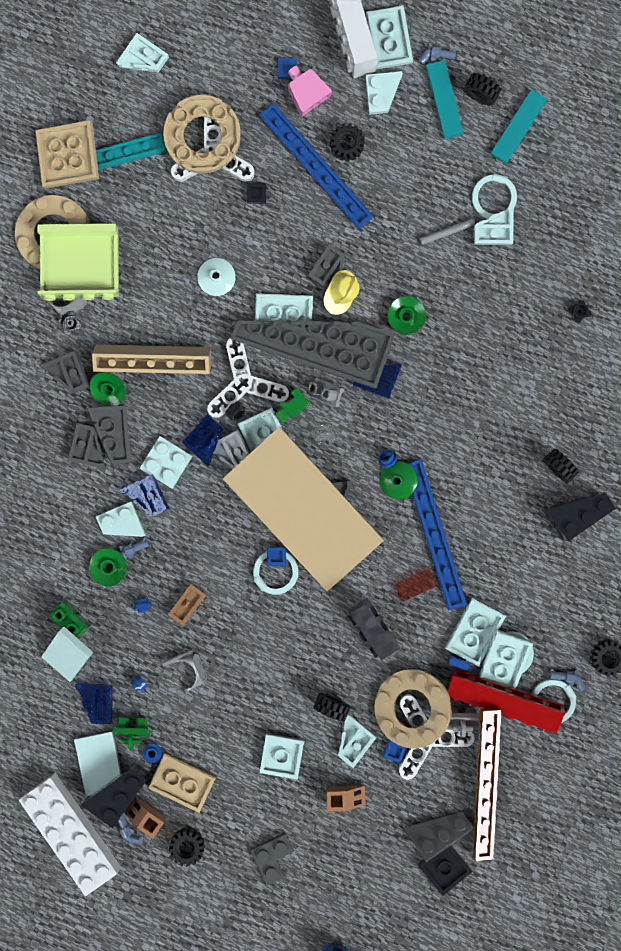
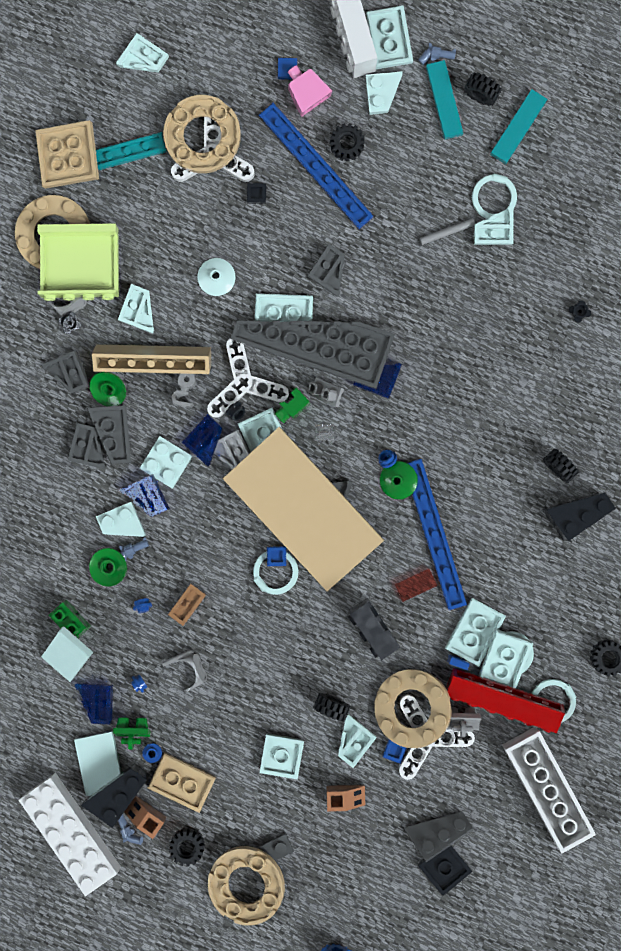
(137, 309): none -> light aqua wing
(186, 382): none -> light grey leg
(227, 904): none -> tan plate
(341, 292): light yellow piece -> none
(410, 306): green dish -> none
(486, 783): plate -> none
(548, 789): none -> white brick
(570, 677): sand blue piece -> none

